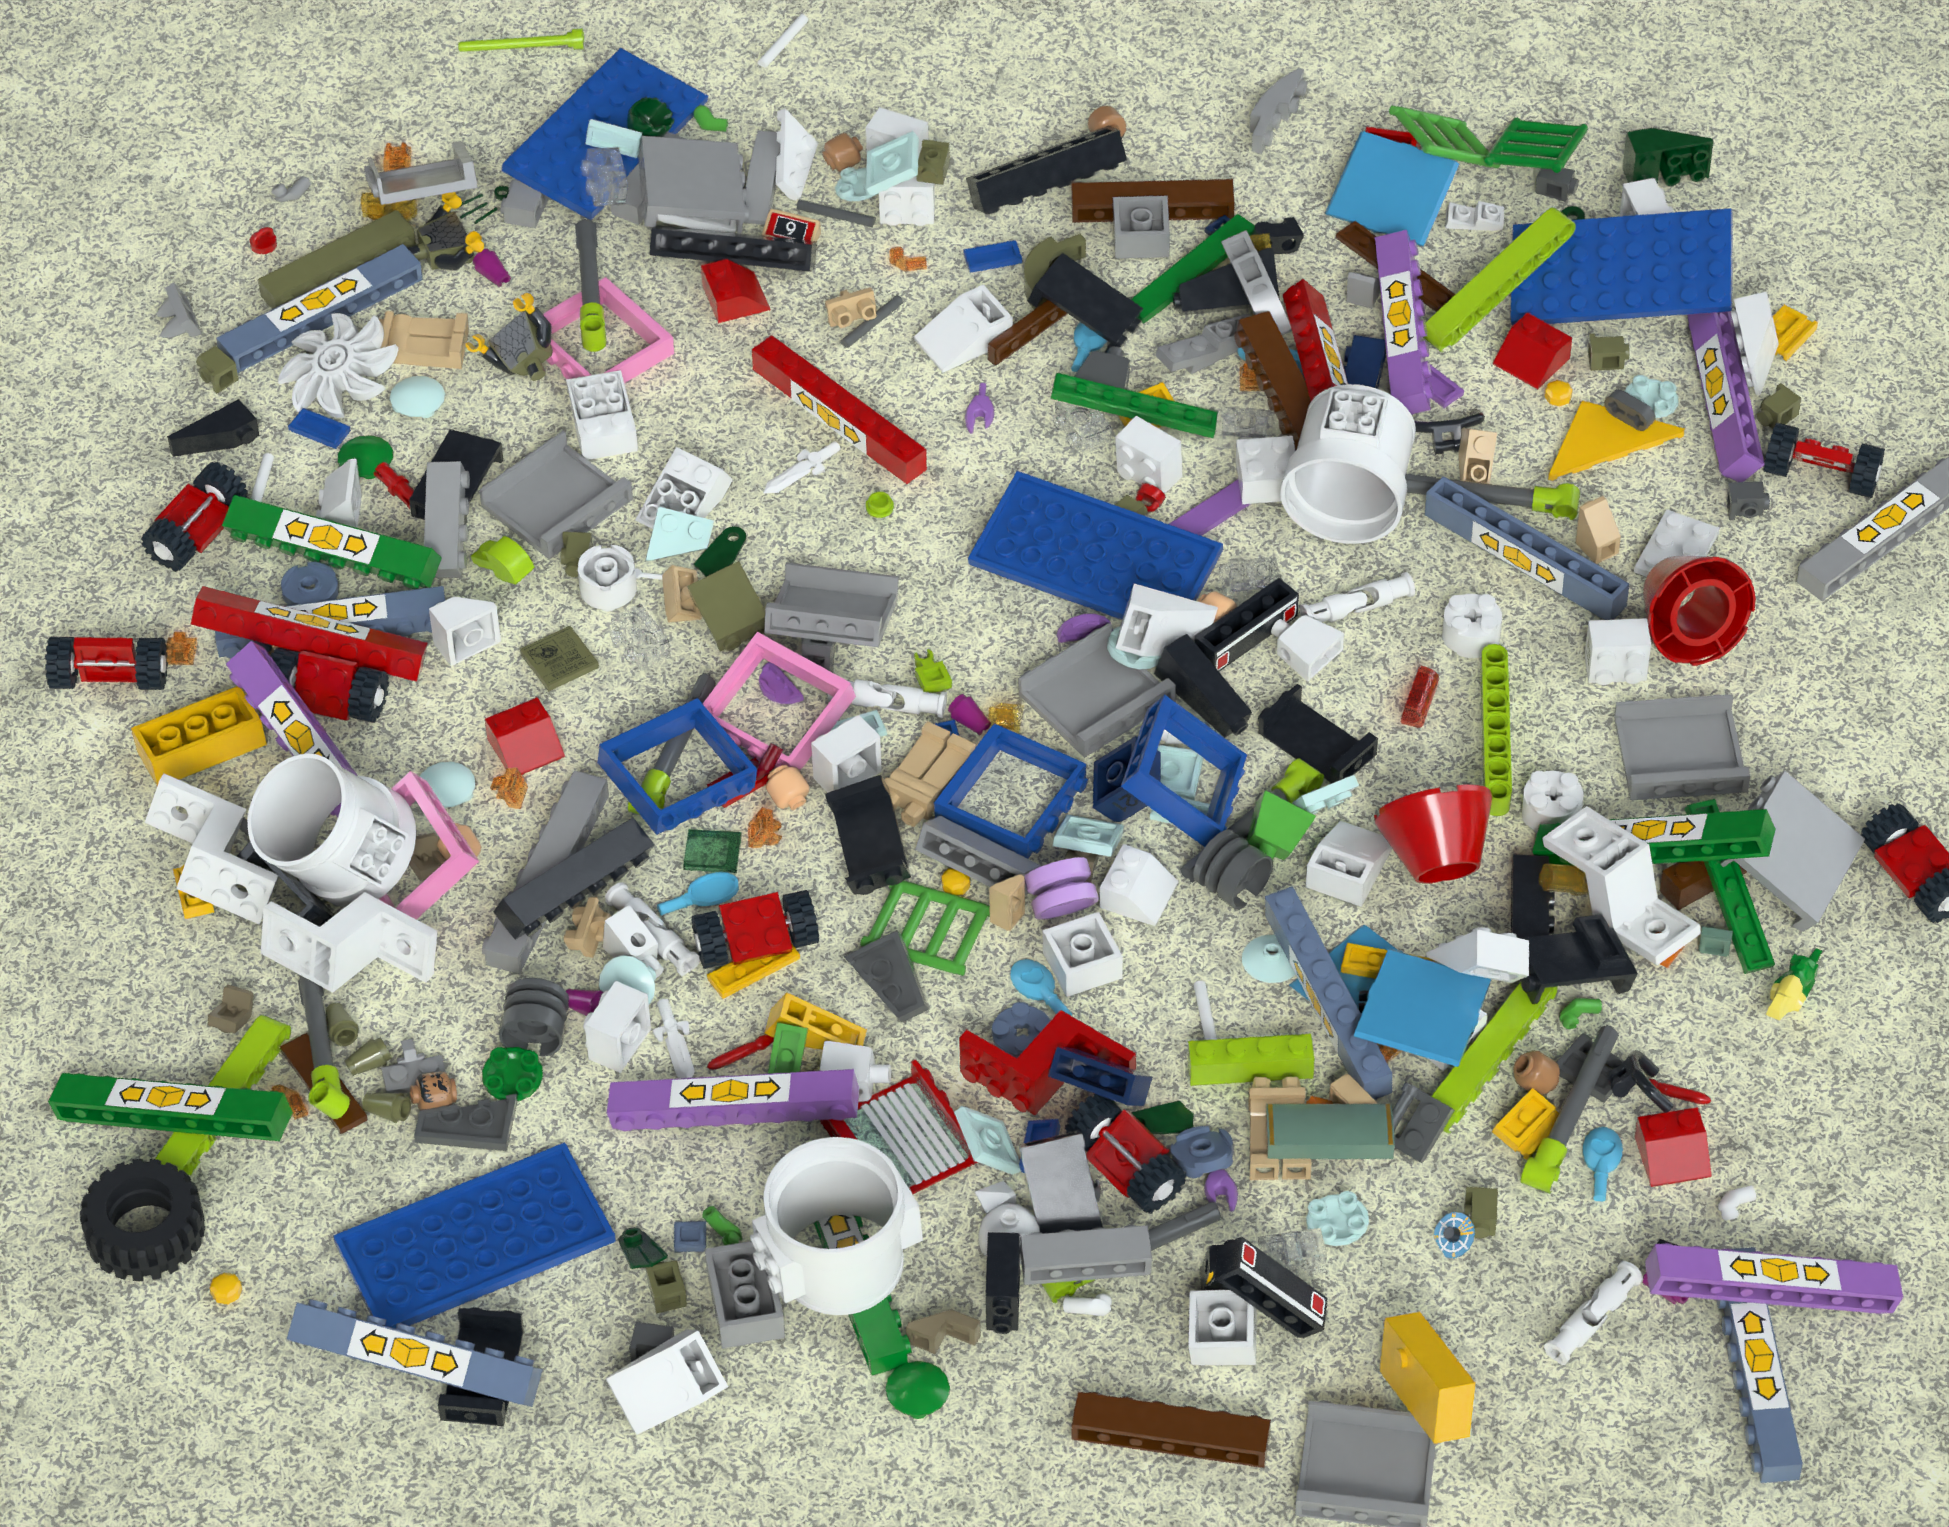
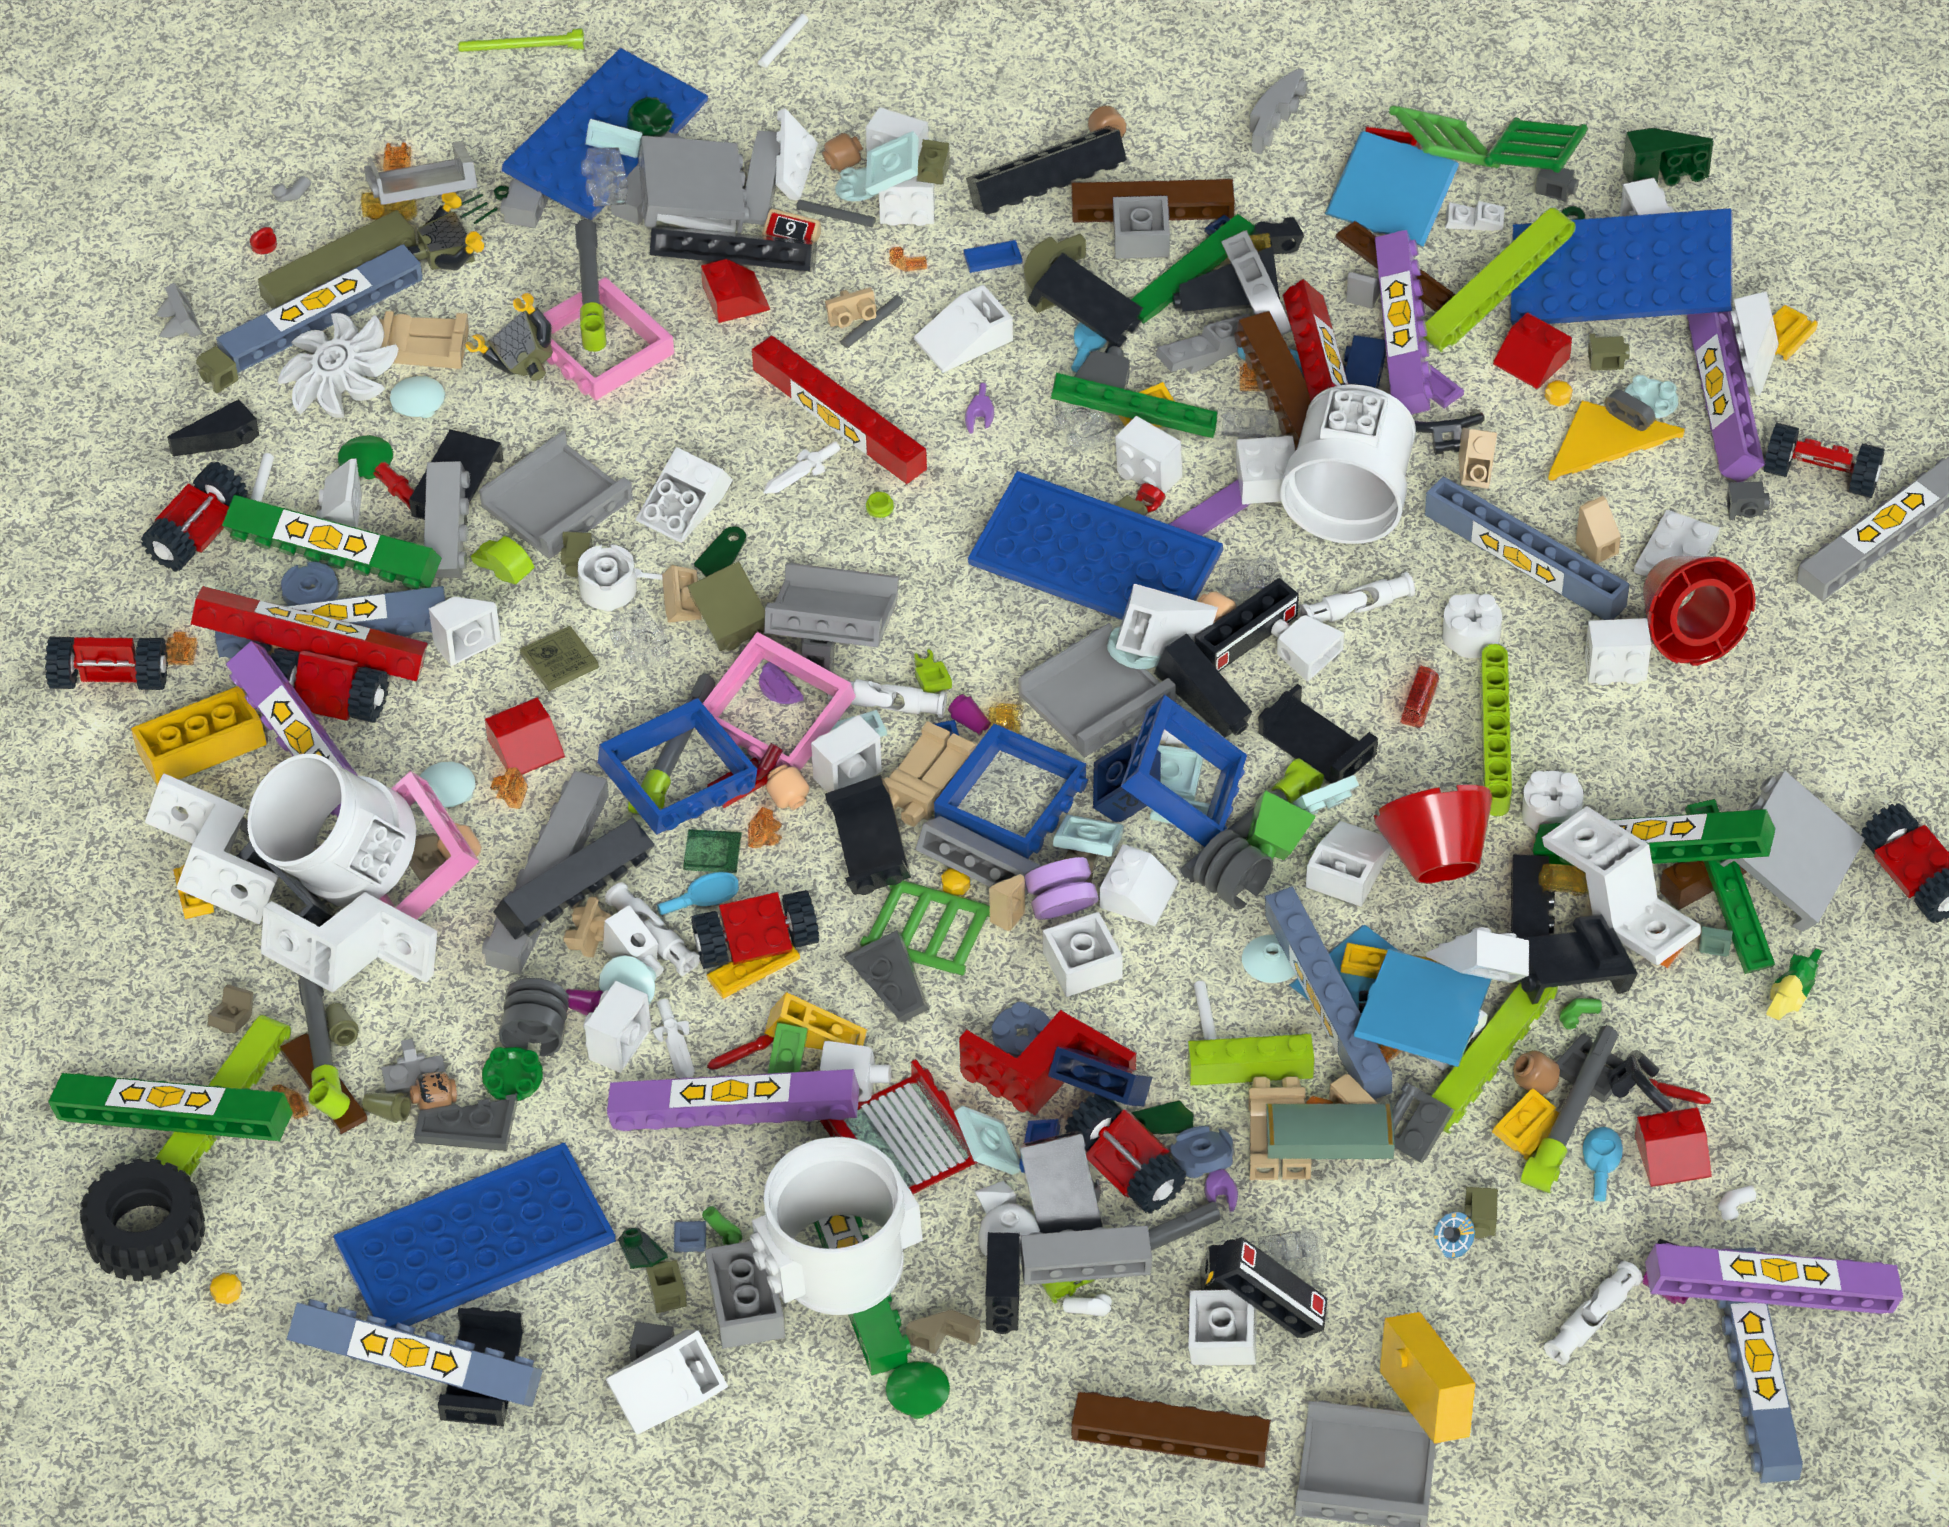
(319, 428): blue tile -> none
(368, 1057): olive cone -> none
(491, 267): magenta cone -> none
(602, 415): white slope -> none
(677, 534): light aqua wing -> none
(707, 121): bright green arm -> none
(1023, 331): reddish brown tile -> none
(1036, 983): medium azure piece -> none
(1080, 627): medium lavender tile -> none
(1339, 1217): light aqua dish -> none
(1559, 501): piece -> none
(1680, 747): light grey panel -> none
(1779, 407): olive brick -> none

